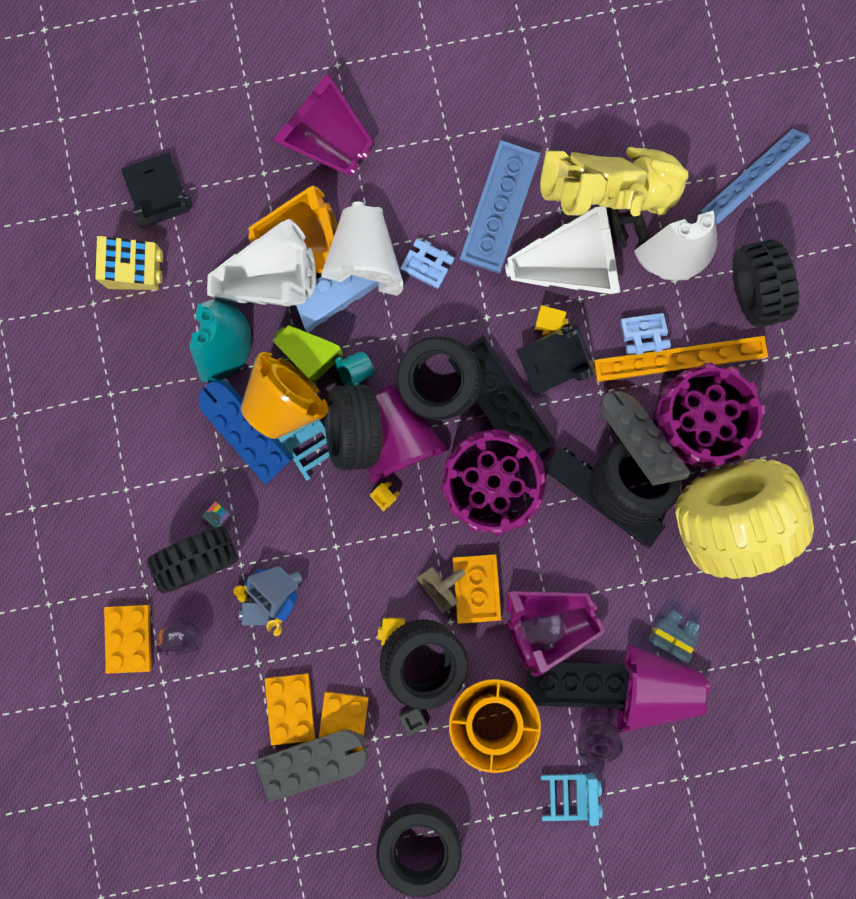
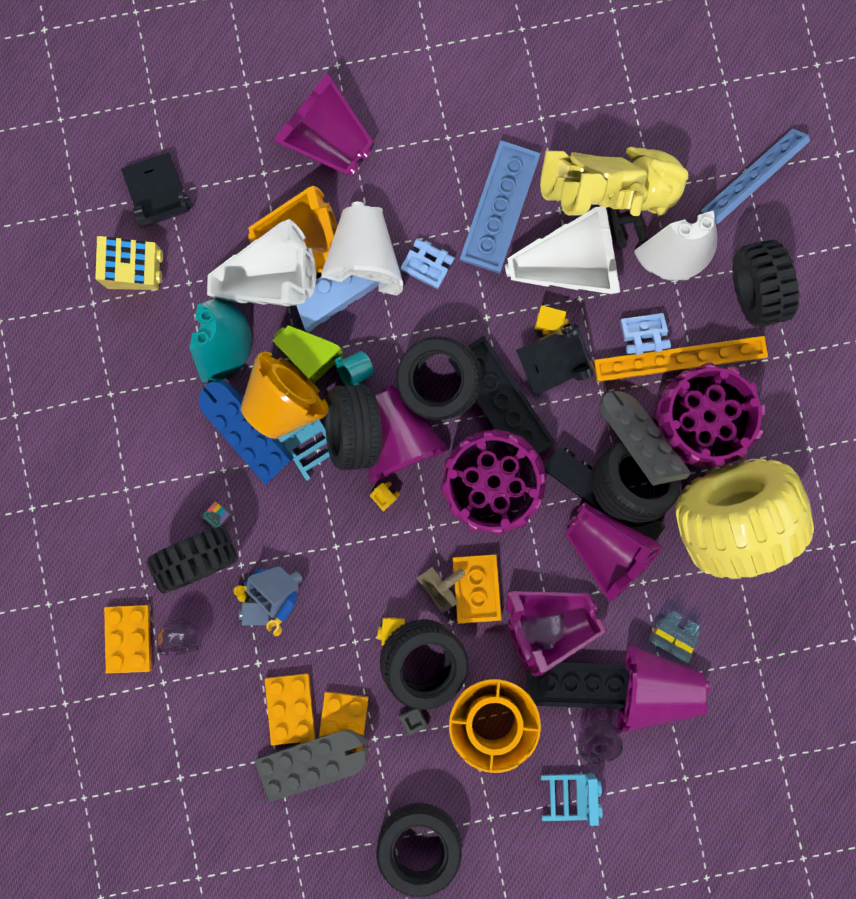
(610, 549): none -> magenta cone

